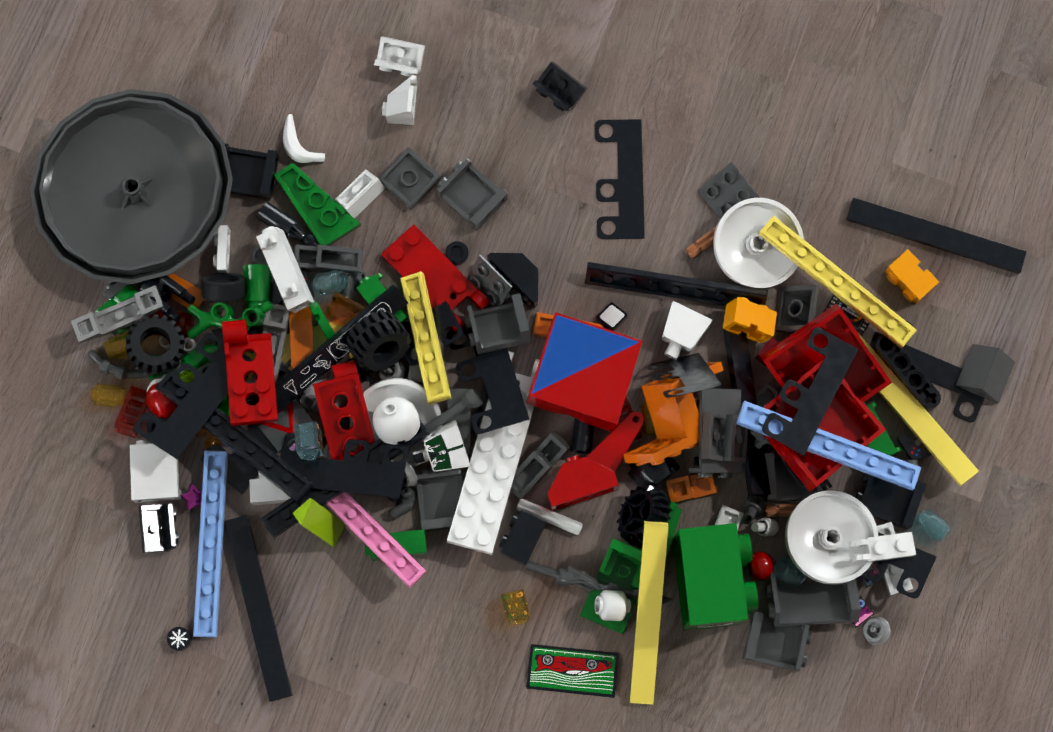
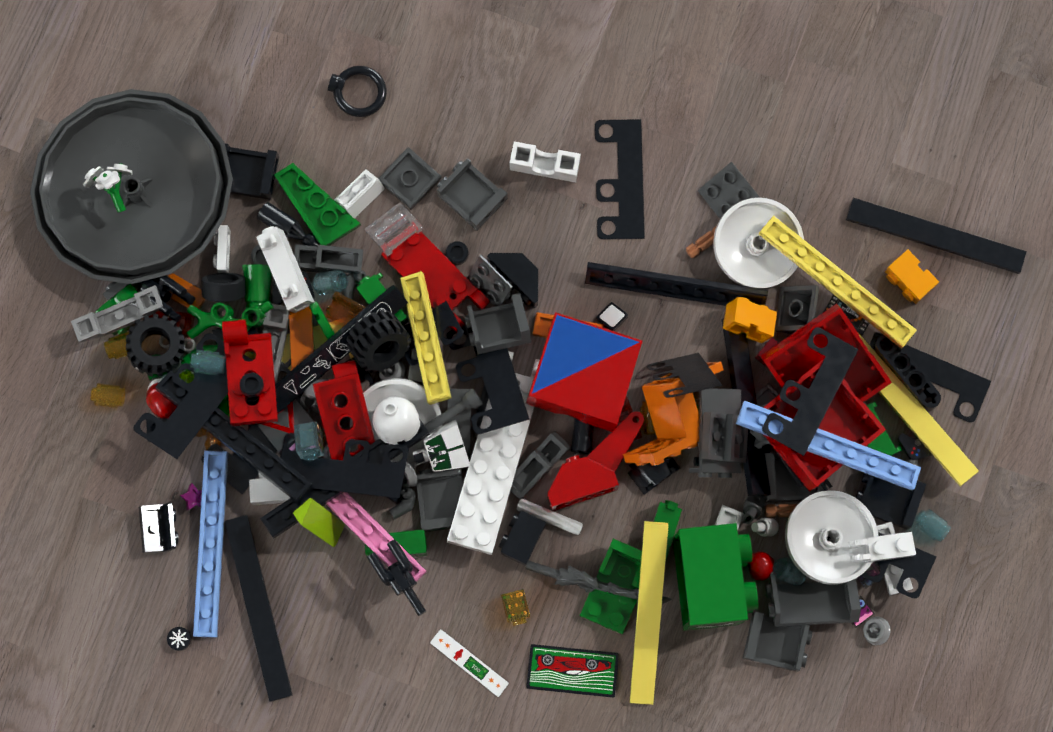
(106, 180): none -> white plant
(120, 372): dark grey piece -> none
(126, 429): clear red slope -> none
(153, 474): white panel -> none
(208, 362): none -> clear light blue brick
(251, 385): none -> black tile
(293, 147): white piece -> none
(337, 83): none -> black piece
(389, 225): none -> clear plate
(398, 575): none -> black plant
(400, 56): white bracket -> none
(401, 103): white slope -> none
(469, 663): none -> white sticker
(530, 160): none -> white arch
(559, 87): black bracket -> none
(612, 605): white head -> none
(642, 505): black gear -> none
(683, 329): white torso -> none
(691, 487): orange slope -> none
(986, 372): dark grey slope -> none

